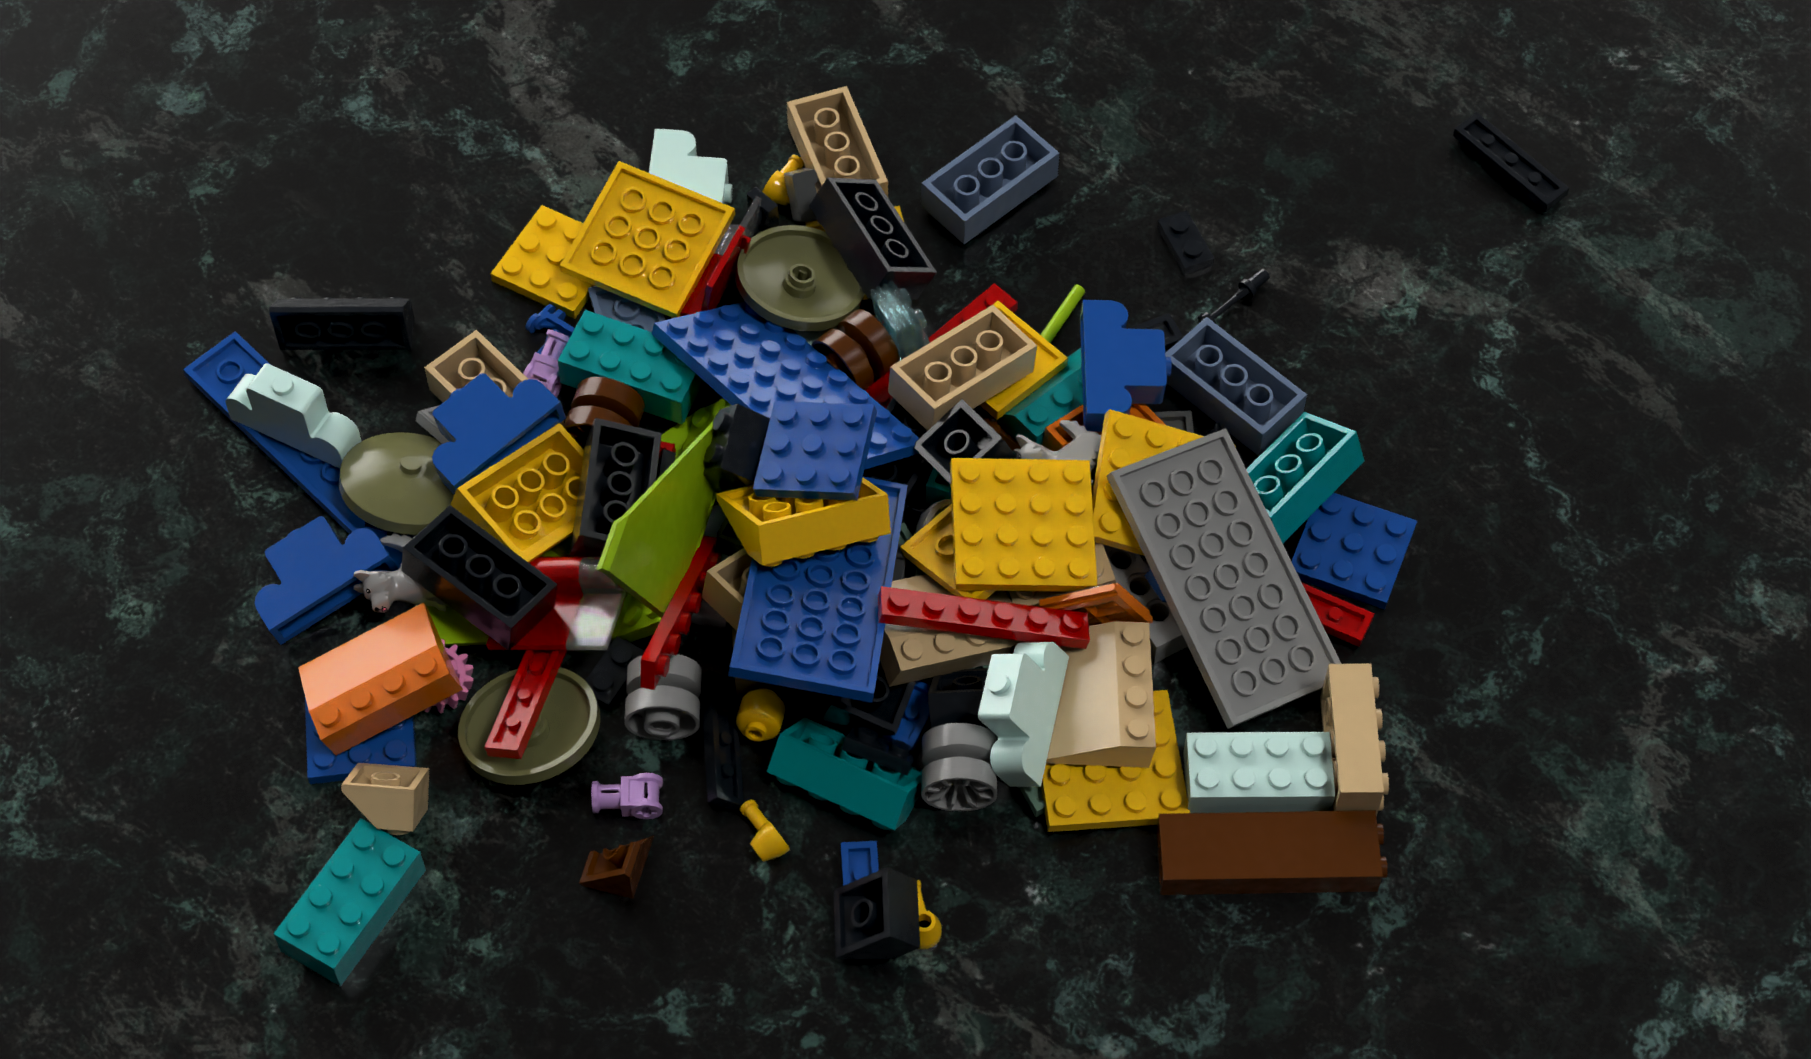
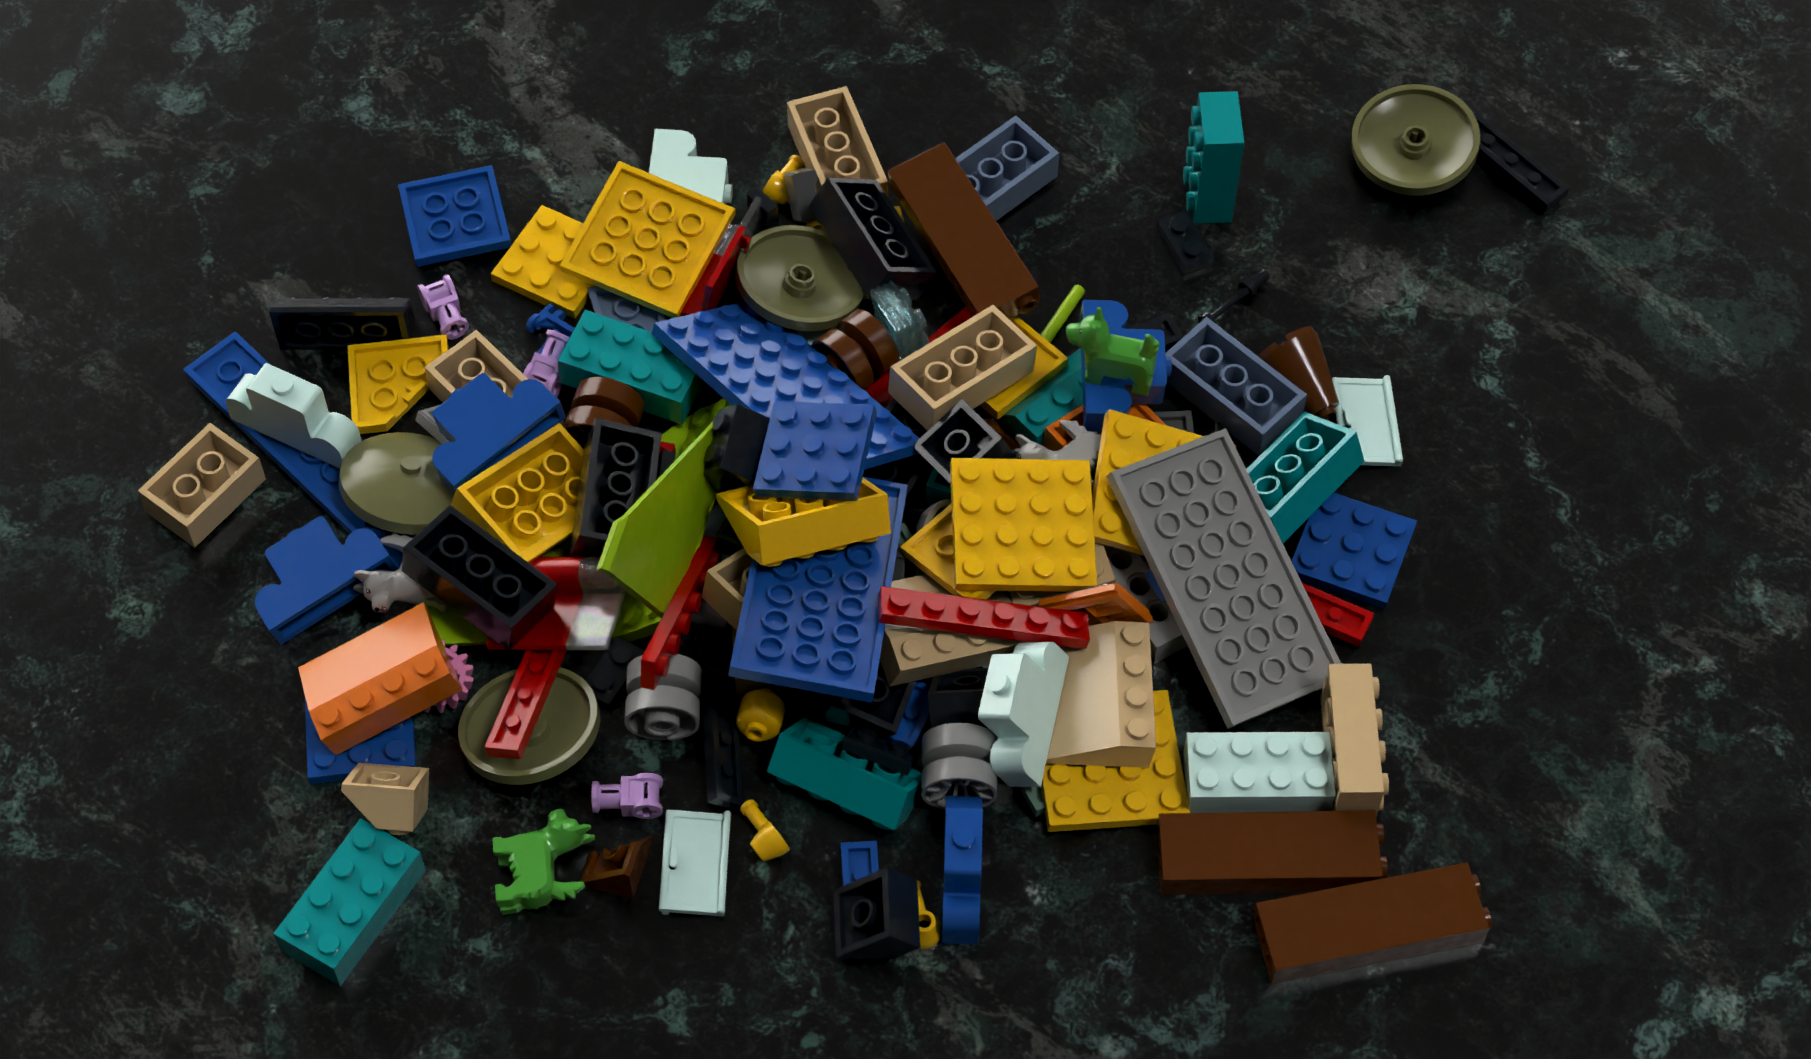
(202, 485): none -> tan brick
(389, 379): none -> yellow plate
(443, 306): none -> lavender connector
(454, 216): none -> blue plate
(532, 862): none -> bright green animal
(699, 850): none -> light aqua door
(962, 870): none -> blue brick
(963, 234): none -> reddish brown brick
(1114, 354): none -> bright green animal
(1214, 157): none -> teal brick
(1305, 365): none -> reddish brown cone
(1370, 411): none -> light aqua door
(1371, 922): none -> reddish brown brick
(1415, 139): none -> olive dish

